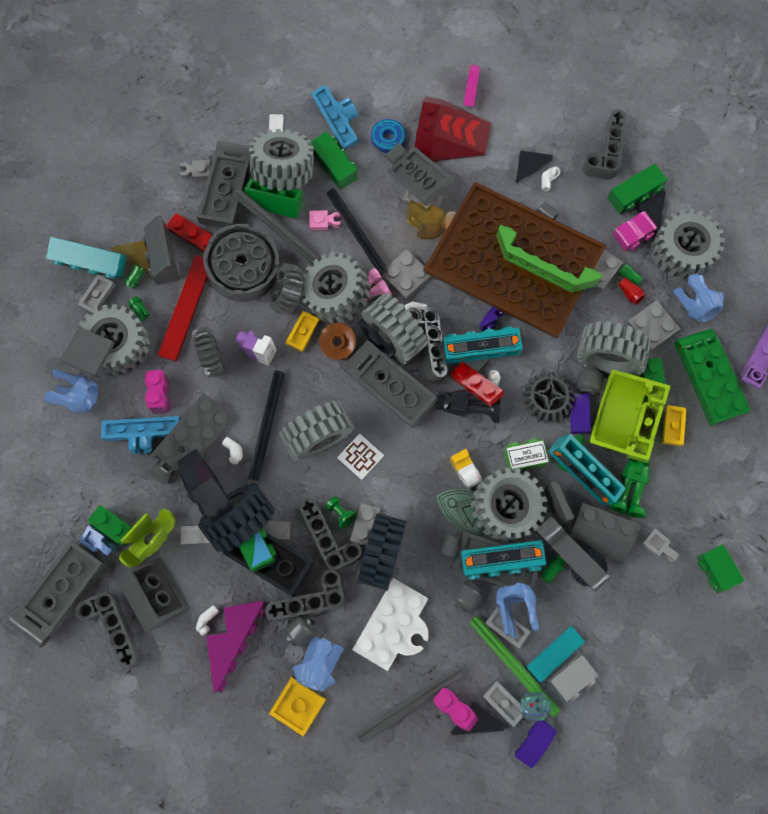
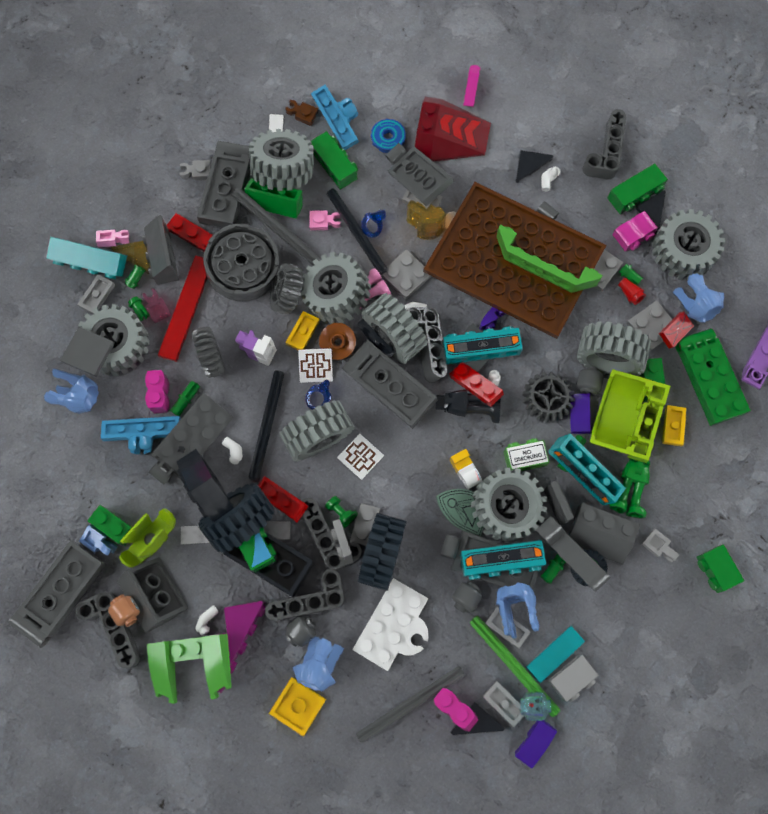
(109, 238): none -> bright pink plate
(123, 610): none -> nougat head
(157, 308): none -> clear pink plate
(185, 398): none -> green axle
(212, 649): none -> bright green wedge
(283, 499): none -> red tile
(303, 113): none -> reddish brown plate
(315, 365): none -> white sticker
(323, 388): none -> clear blue piece
(343, 549): none -> light grey plate
(377, 218): none -> clear blue piece
(676, 330): none -> tile

